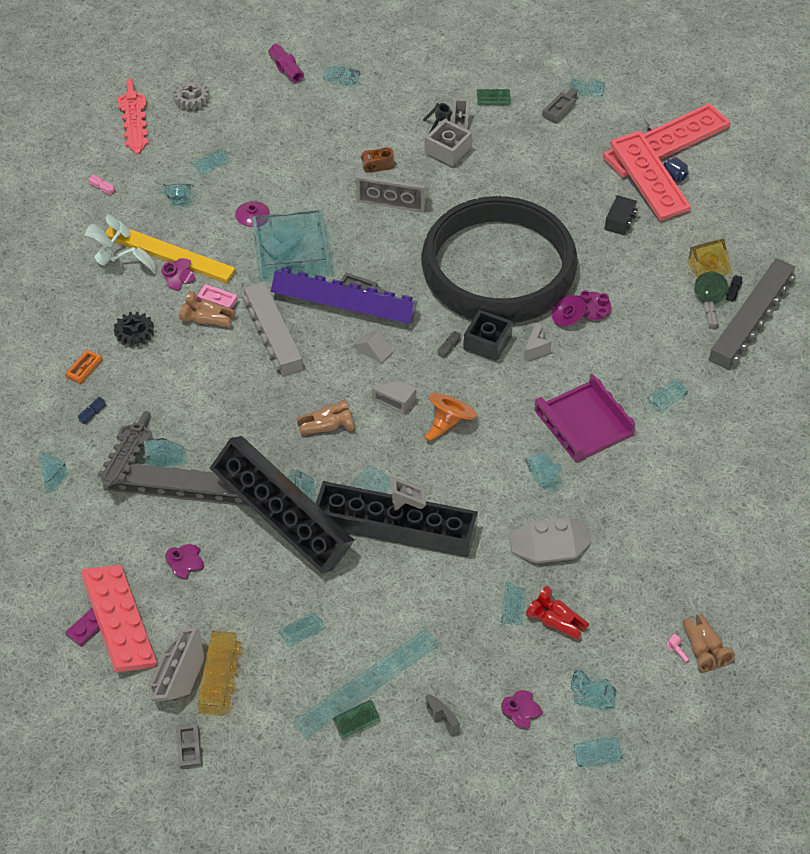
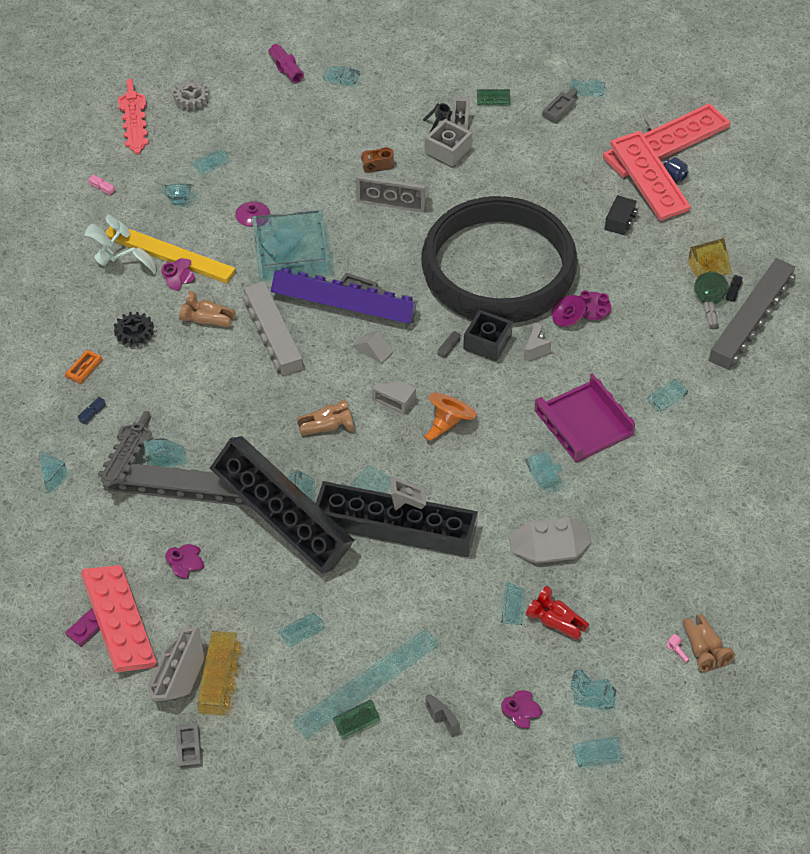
(217, 296): bright pink plate -> none

